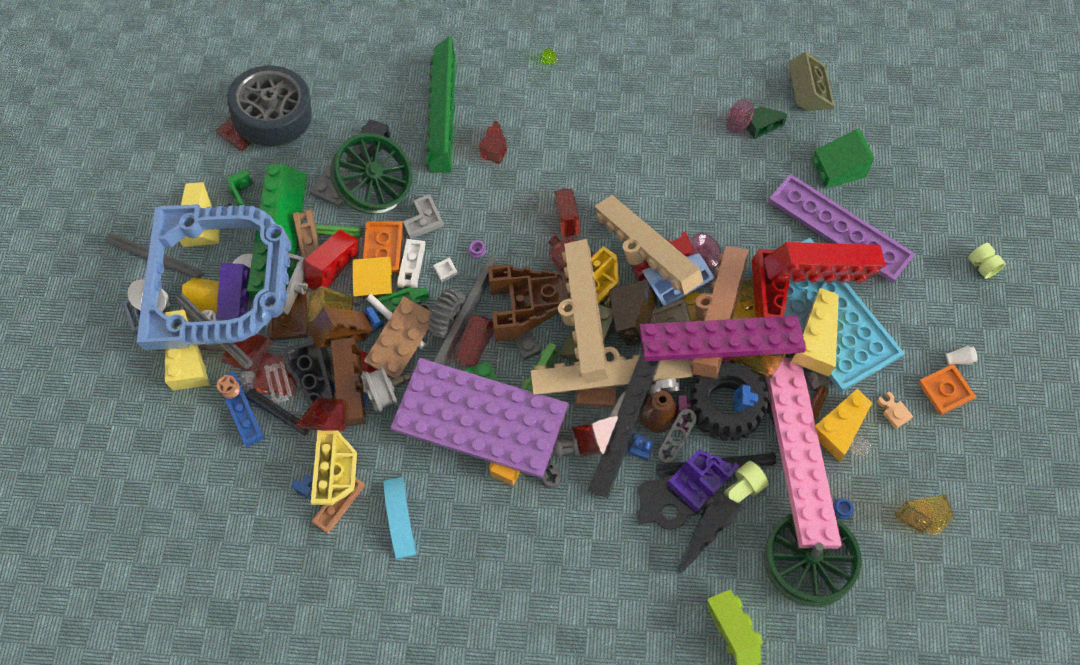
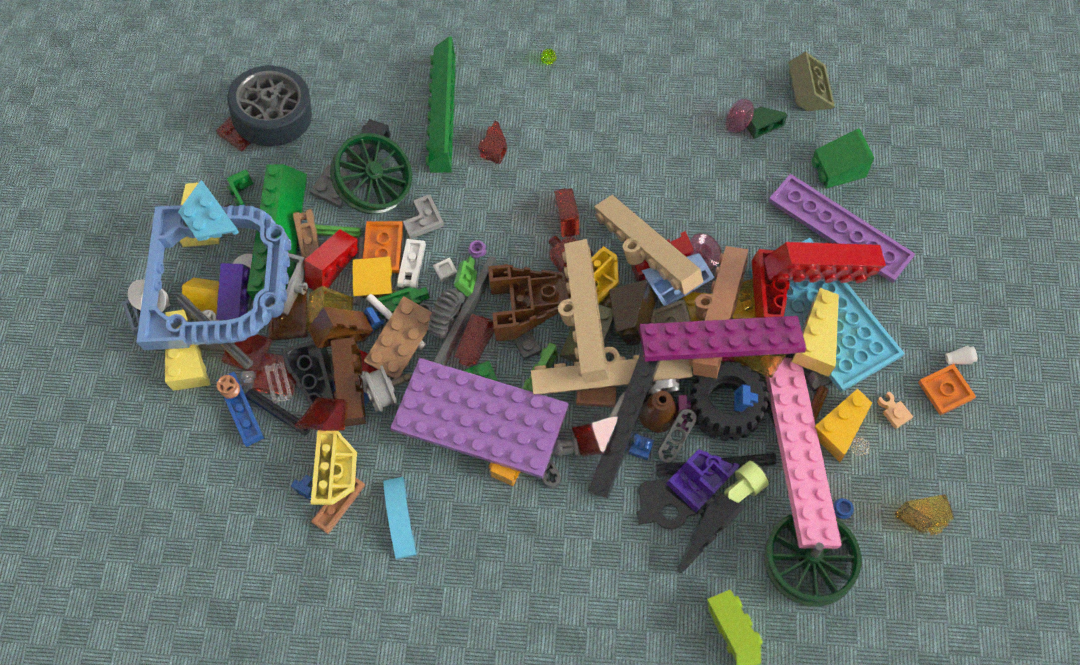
(144, 251): dark grey axle -> none
(205, 215): none -> medium azure wing
(466, 277): none -> bright green hinge
(986, 260): yellowish green wheel -> none

